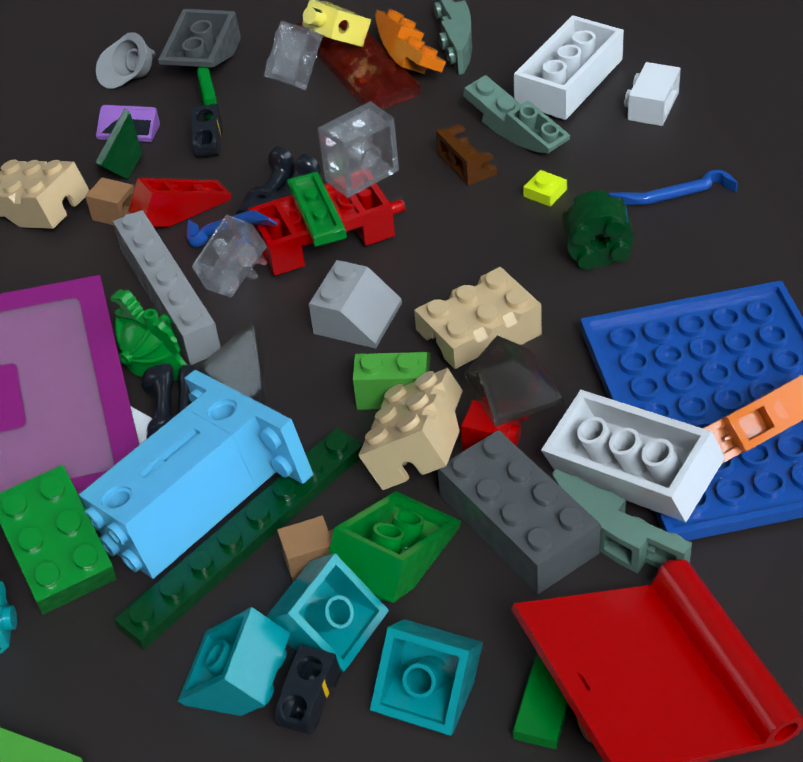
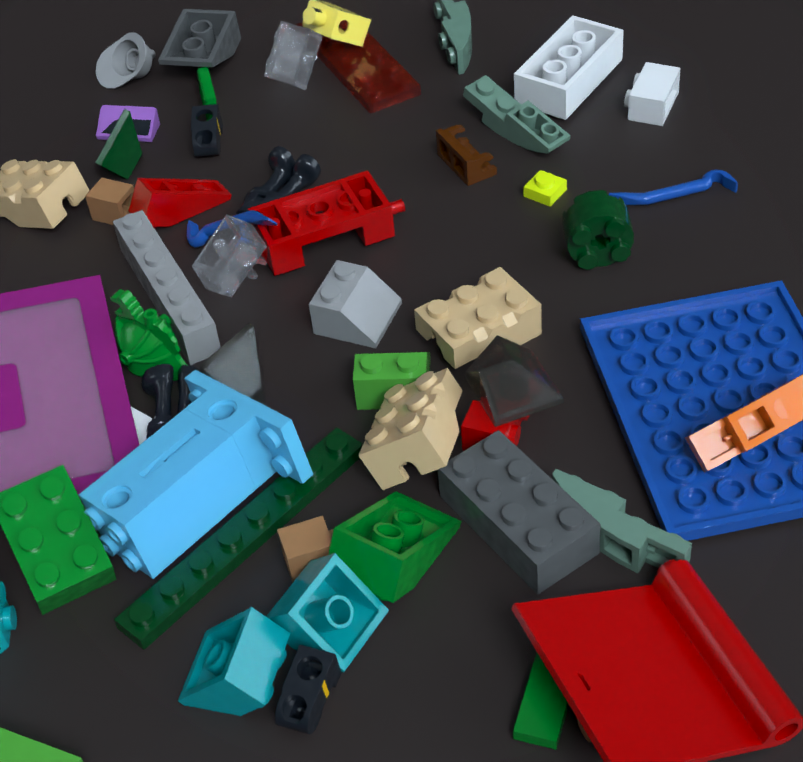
(316, 209): green tile -> none
(359, 149): clear brick -> none
(405, 43): orange slope -> none
(425, 675): teal slope -> none
(635, 454): white brick -> none

